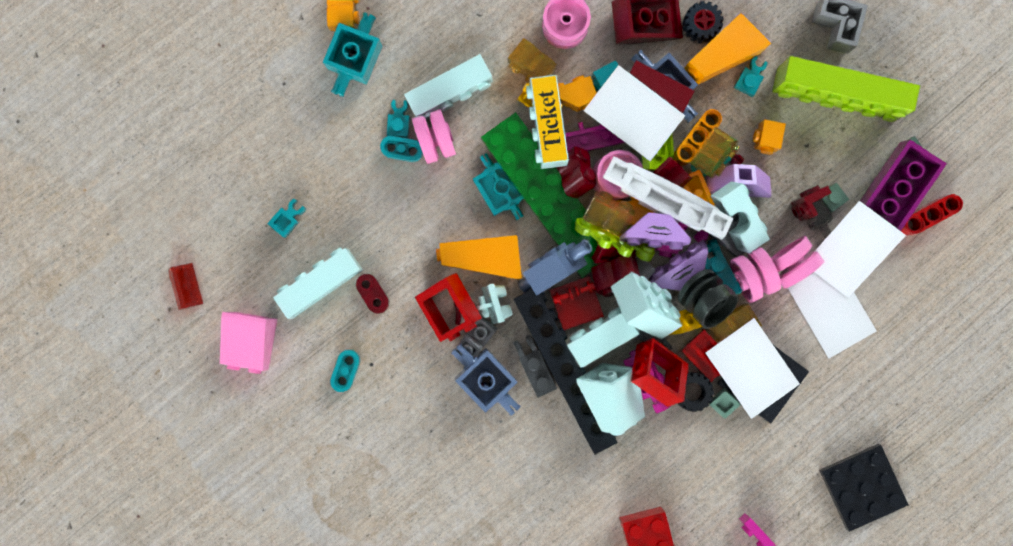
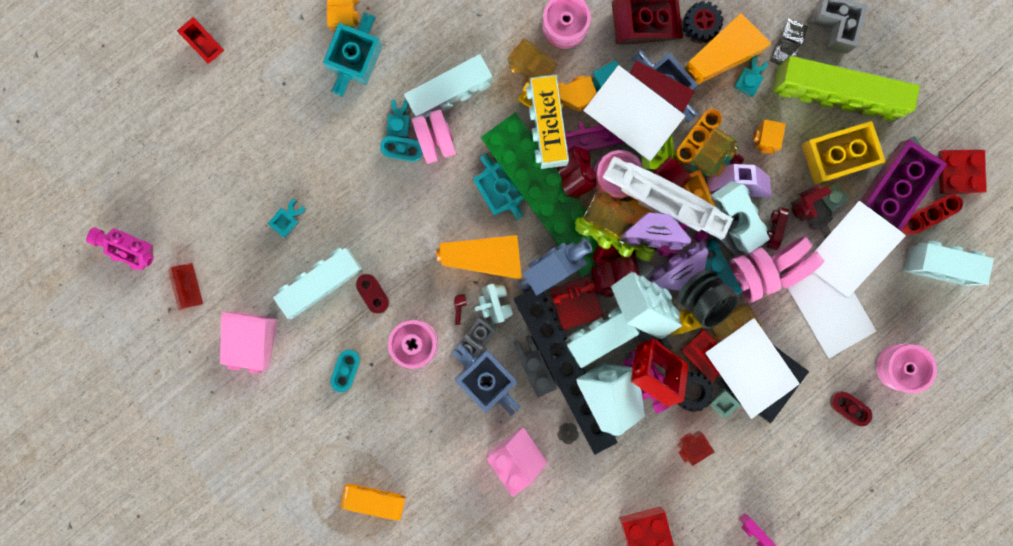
(122, 247): none -> dark pink brick
(200, 40): none -> red slope
(372, 502): none -> light orange beam
(404, 353): none -> bright pink wheel
(462, 301): red window -> none
(516, 461): none -> bright pink slope
(568, 439): none -> clear smoke plate
(694, 448): none -> clear red brick
(779, 220): none -> dark red plate
(789, 41): none -> clear smoke slope
(843, 152): none -> yellow brick
(850, 408): none -> dark red plate
(863, 487): black plate -> none
(906, 368): none -> bright pink wheel
(949, 264): none -> light aqua brick
(963, 172): none -> red plate

